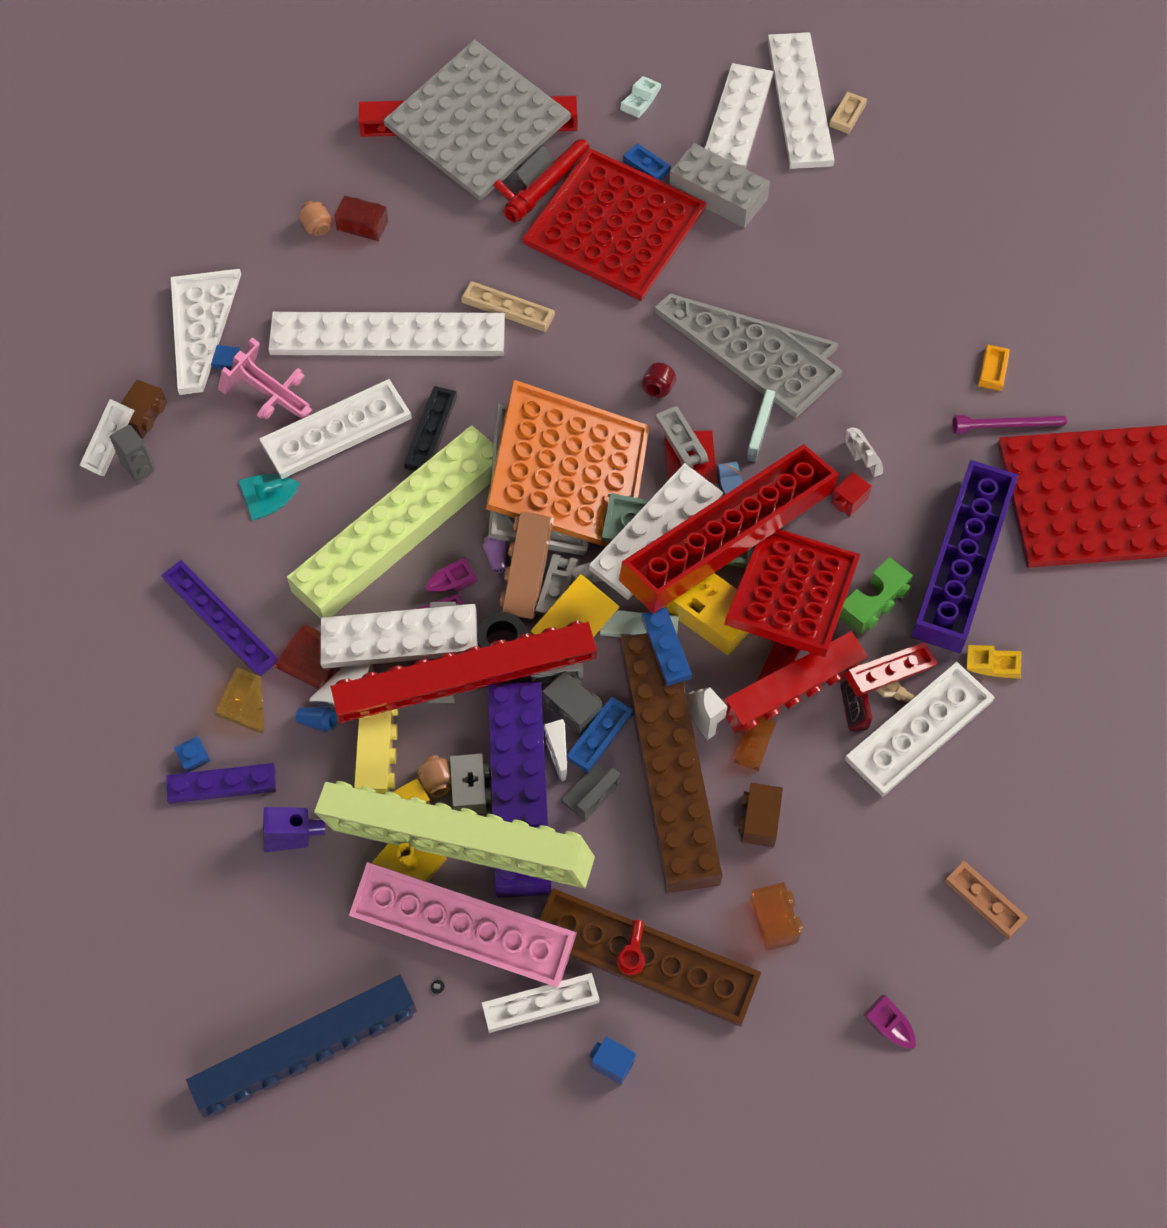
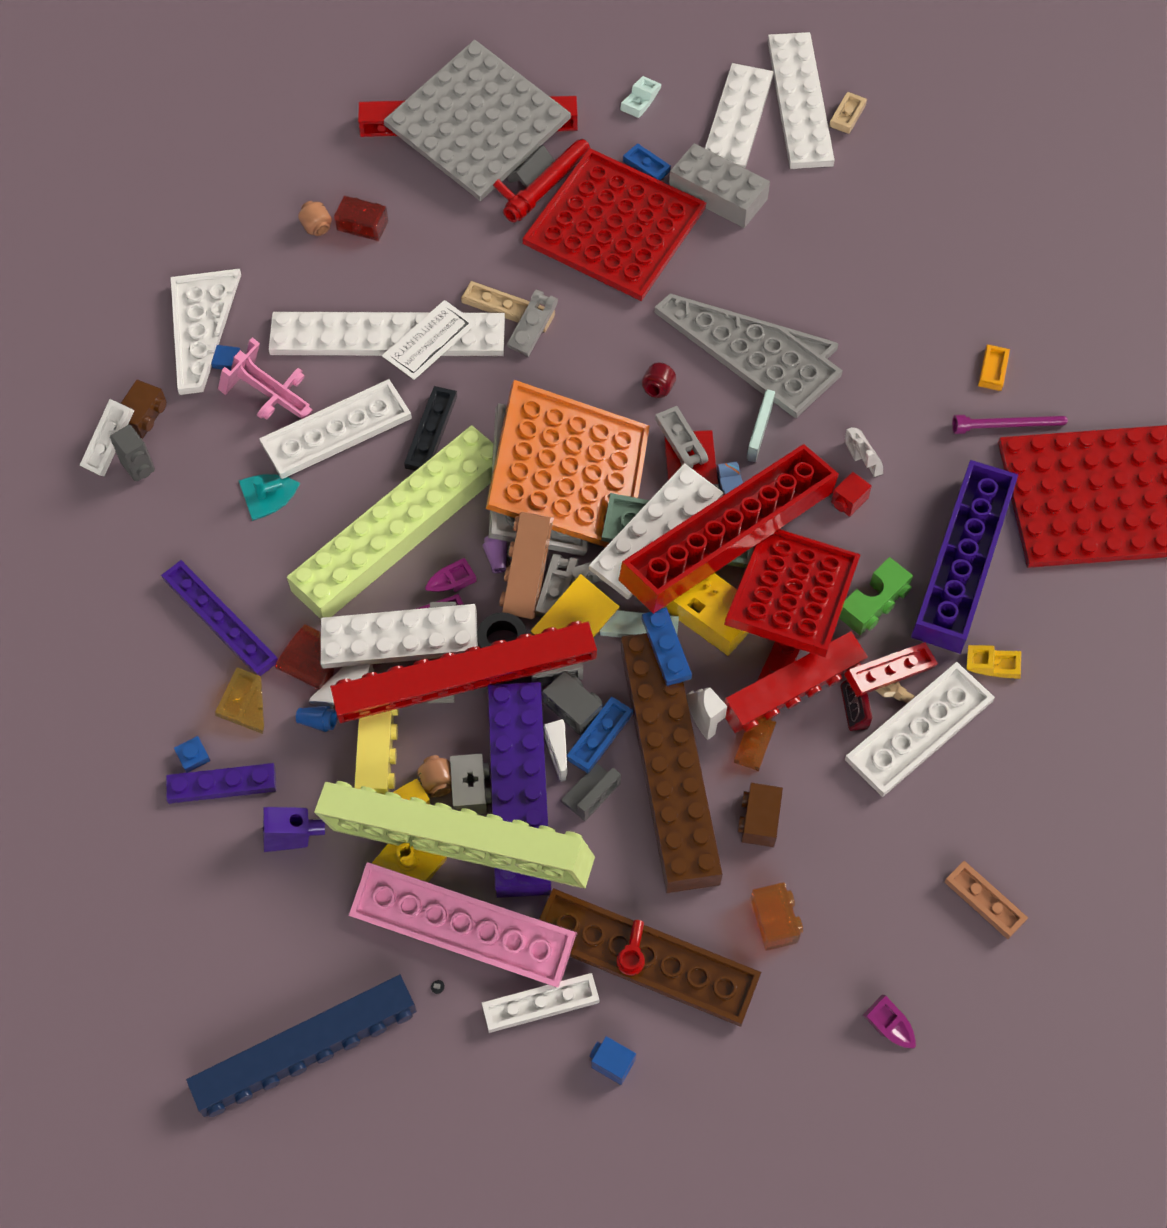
(429, 339): none -> white sticker
(532, 323): none -> light grey plate

